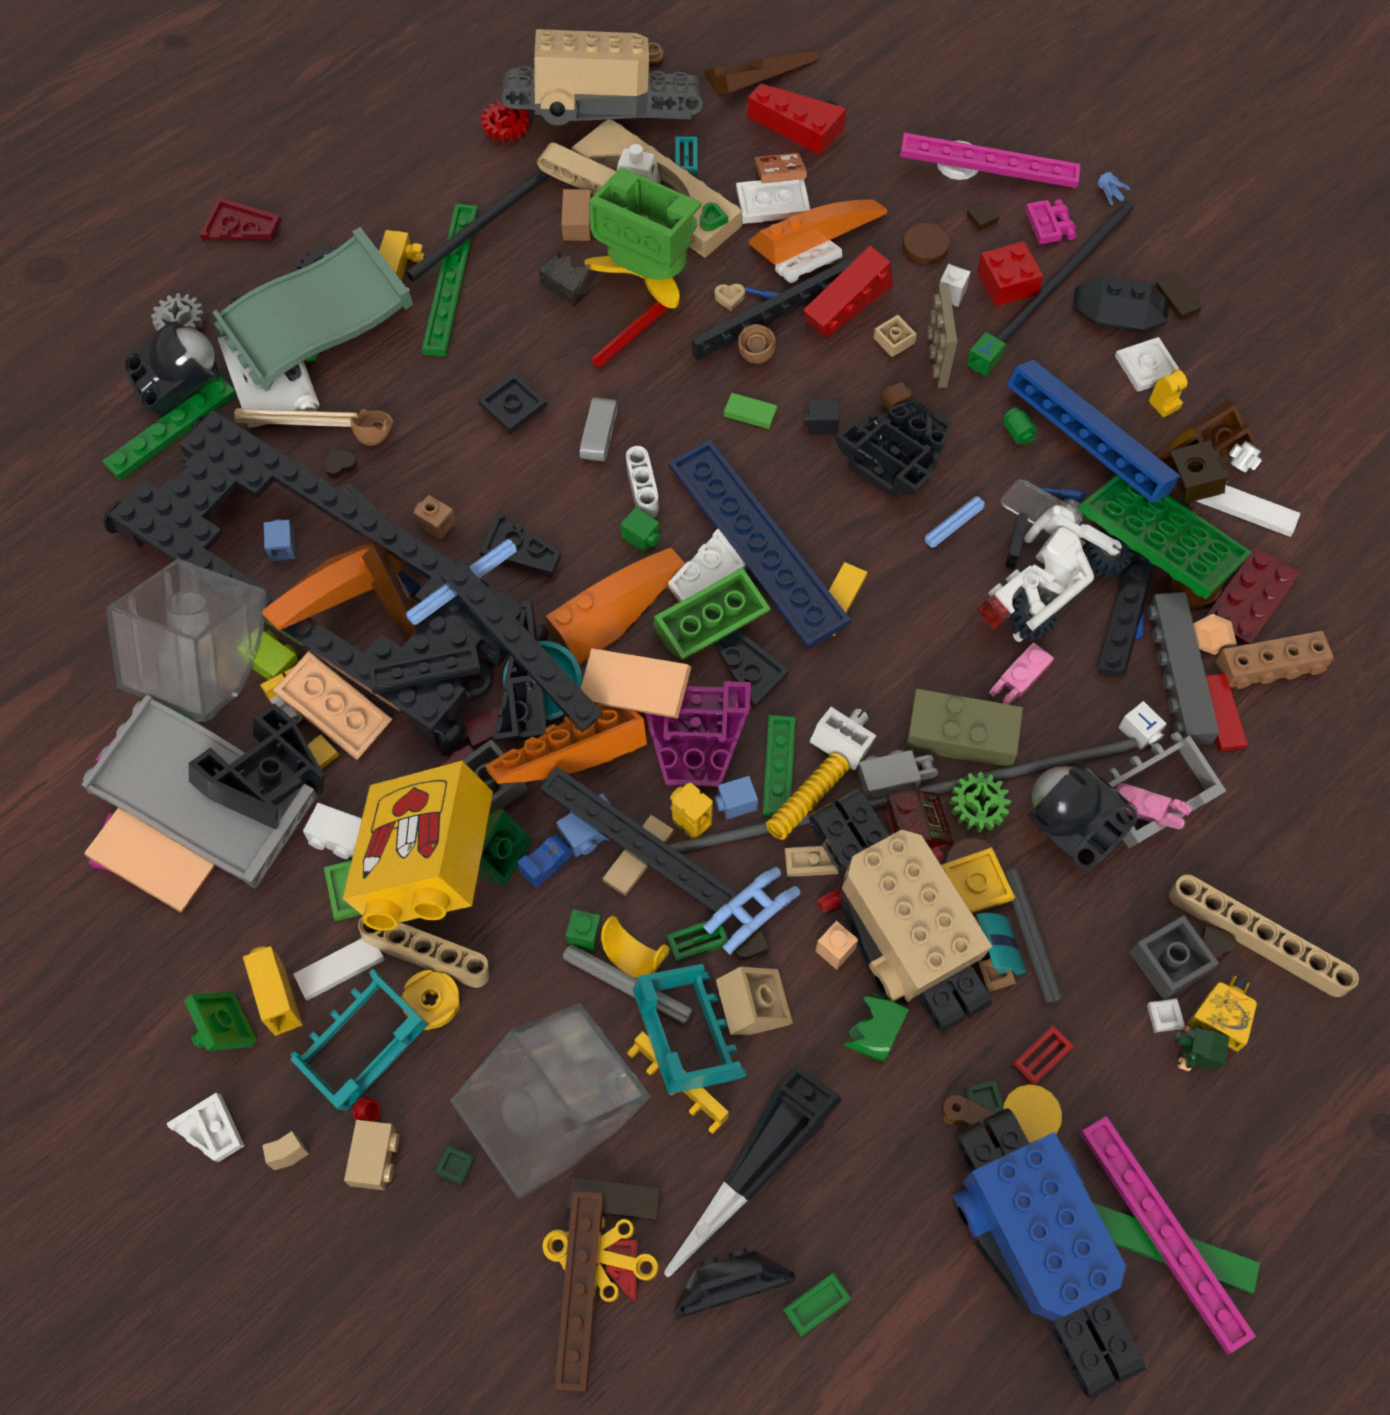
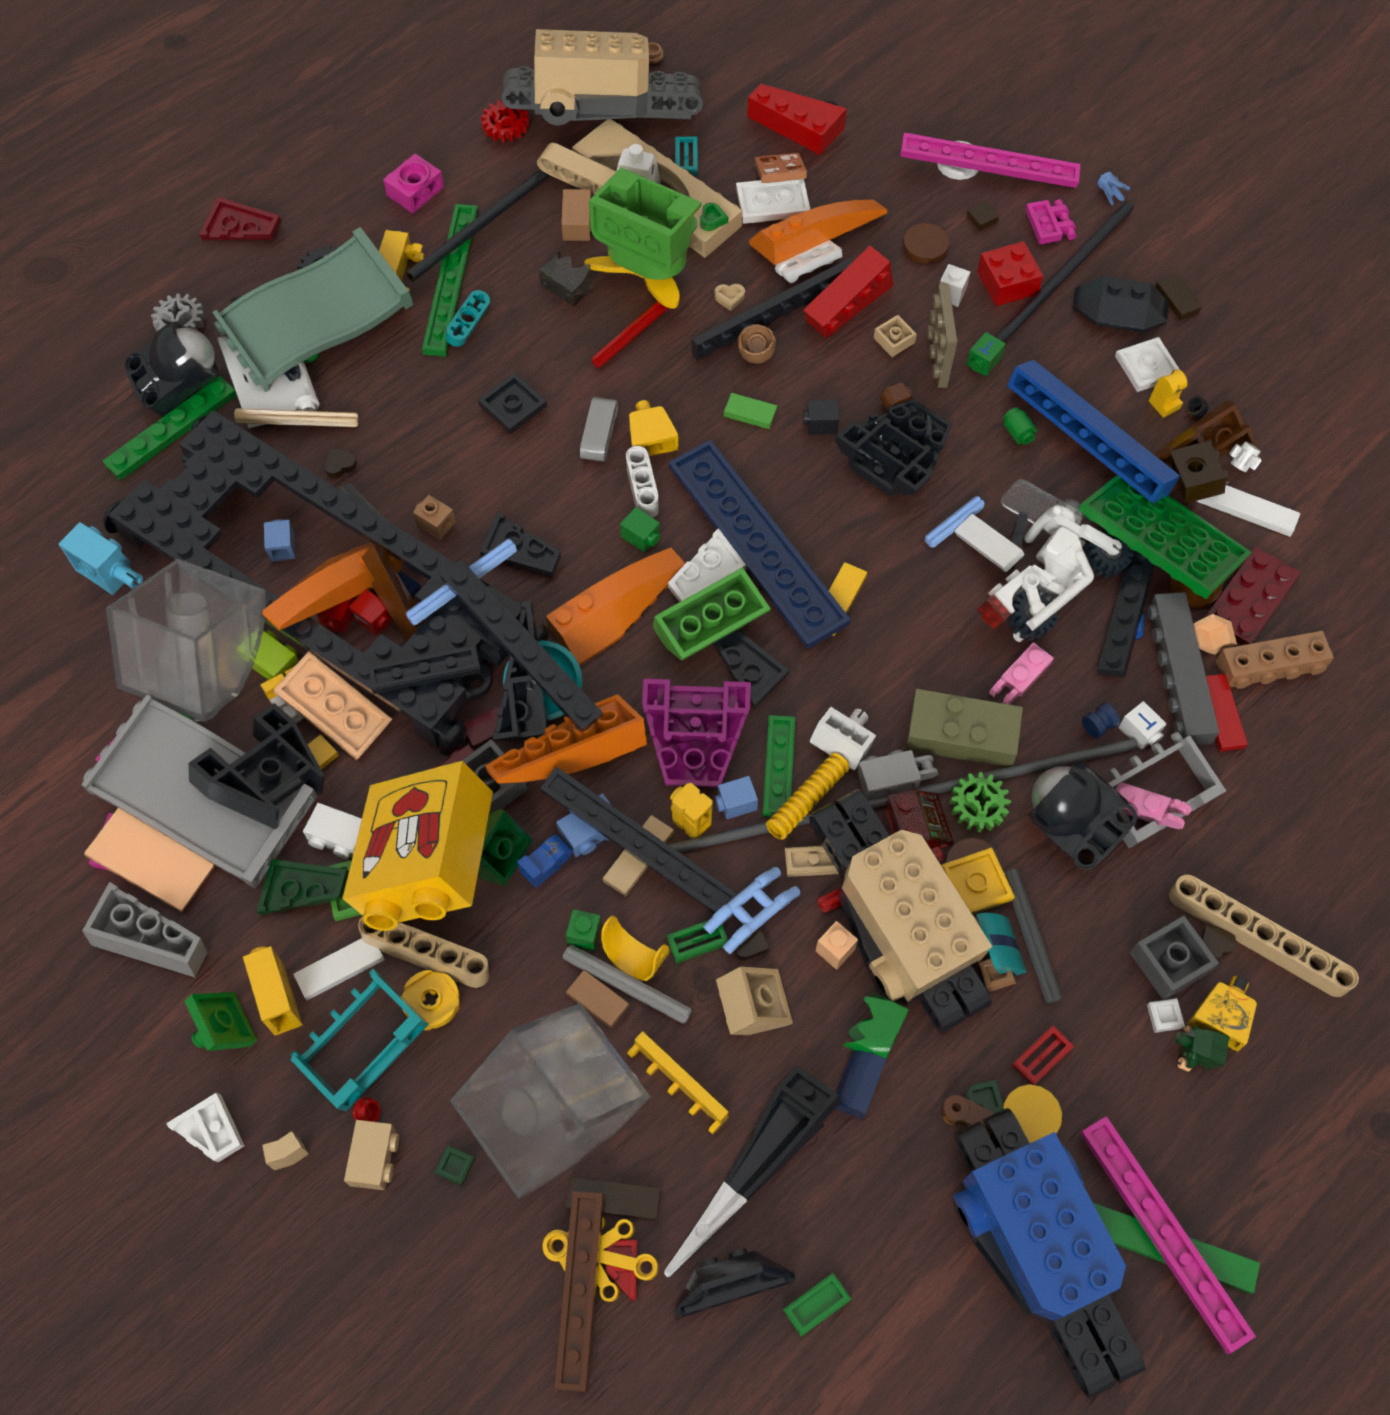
(98, 558): none -> medium azure brick
(143, 934): none -> light grey wedge
(300, 885): none -> dark green wing
(337, 617): none -> red brick
(370, 612): none -> red brick
(371, 426): medium nougat hair -> none
(413, 183): none -> dark pink brick
(467, 327): none -> teal beam
(597, 999): none -> medium nougat tile
(635, 682): light nougat tile -> none
(652, 429): none -> yellow torso
(668, 1062): teal hinge -> none
(737, 76): reddish brown wedge -> none
(767, 294): blue piece -> none
(859, 1082): none -> dark blue brick
(989, 542): none -> white tile
(1066, 493): blue piece -> none
(1098, 722): none -> dark blue wheel
(1199, 404): none -> black hinge

